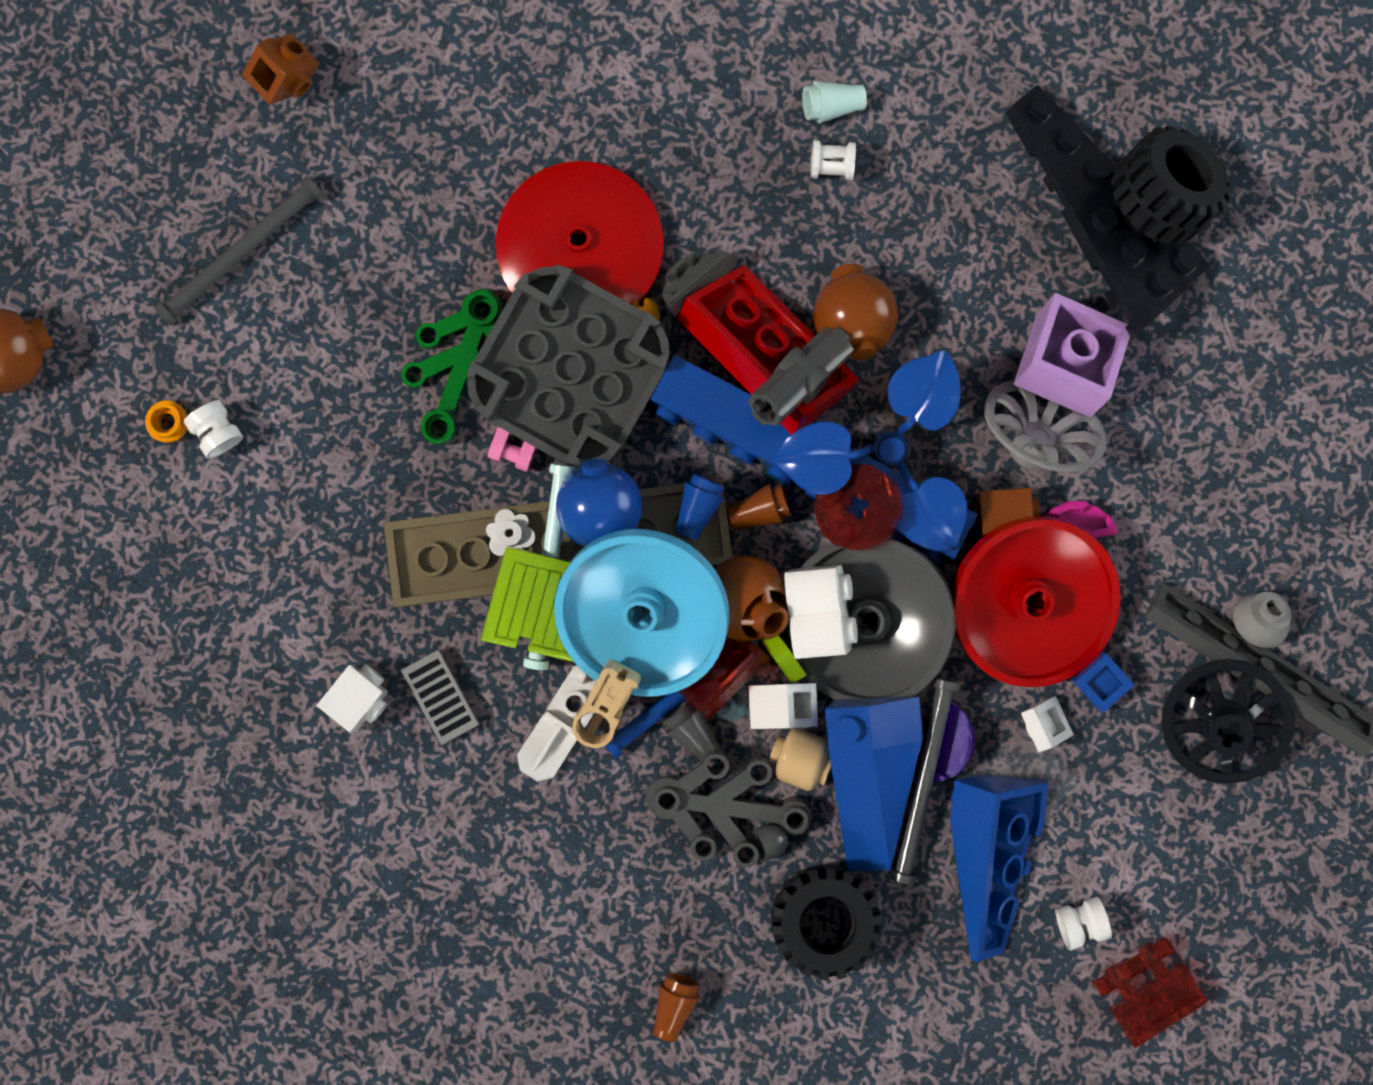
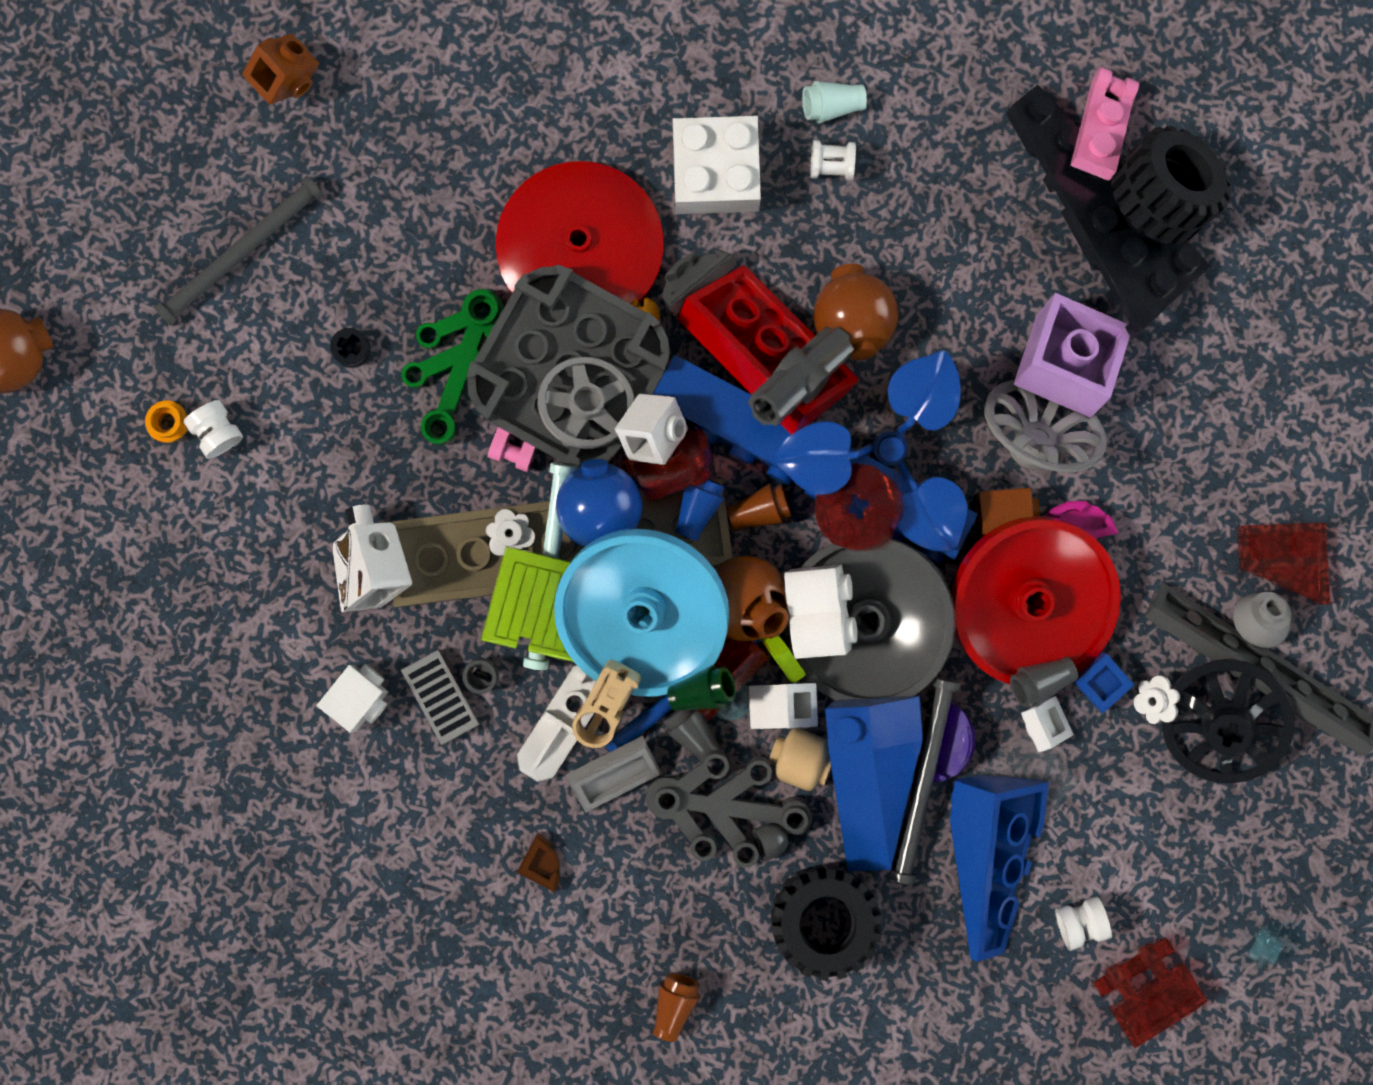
(349, 335): none -> black bush
(369, 562): none -> white torso
(476, 682): none -> dark grey hinge
(541, 864): none -> reddish brown tile
(584, 402): none -> light grey wheel
(613, 774): none -> light grey tile
(651, 428): none -> white brick
(686, 467): none -> clear red plate
(704, 690): none -> dark green cone
(716, 165): none -> white brick
(1041, 681): none -> dark grey cone
(1104, 124): none -> bright pink plate
(1166, 698): none -> white plant
(1266, 947): none -> clear light blue plate
(1288, 557): none -> clear red wing

